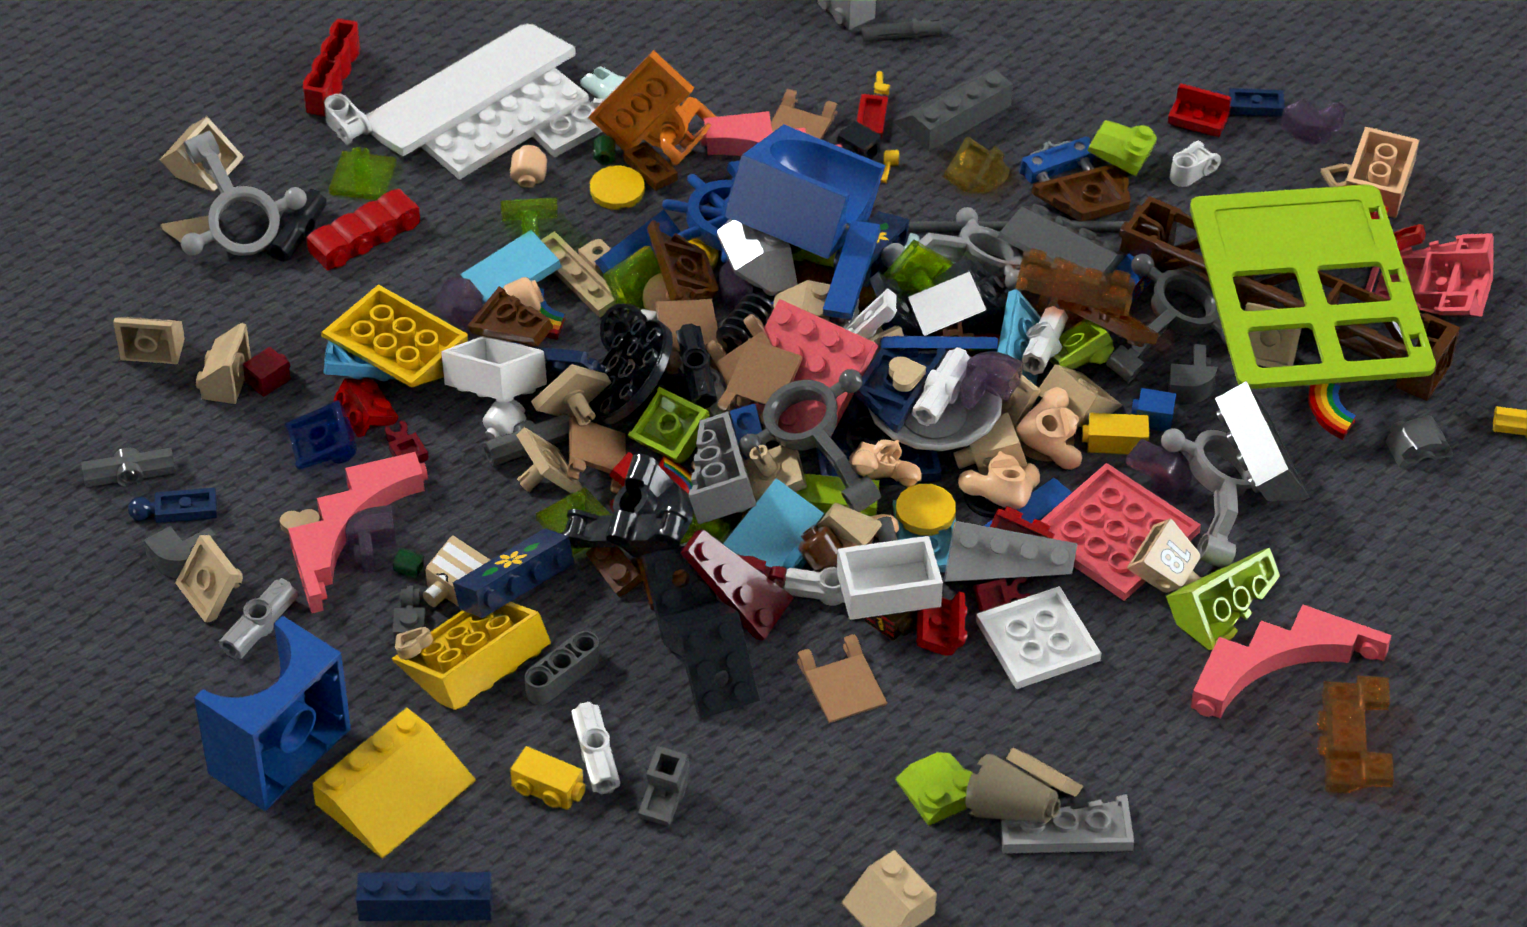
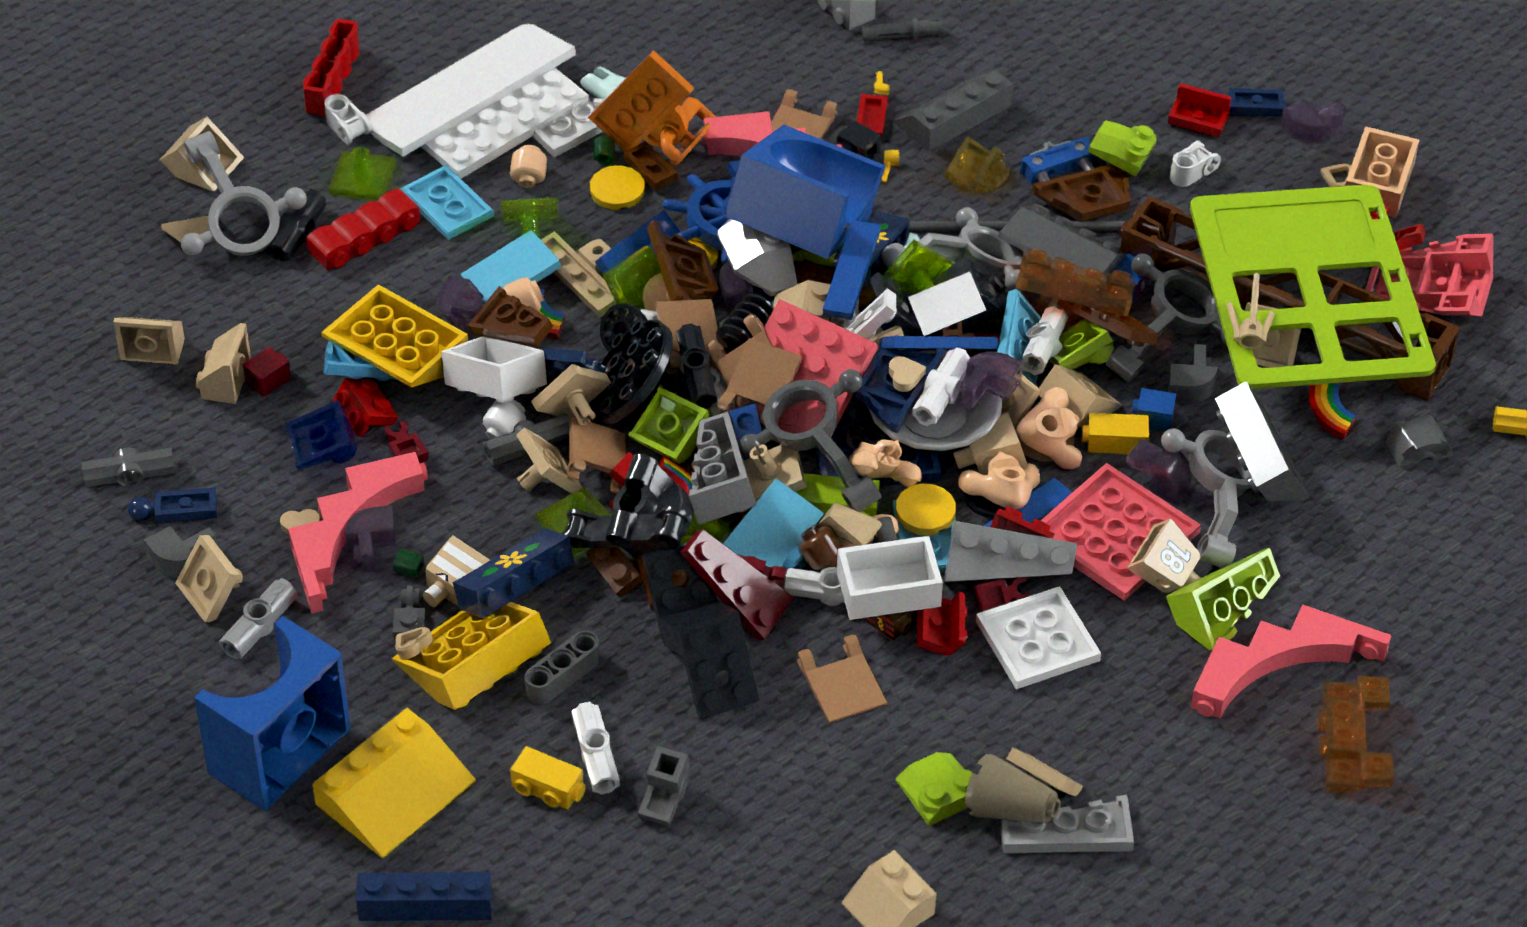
(448, 202): none -> medium azure tile
(1251, 332): none -> tan plant

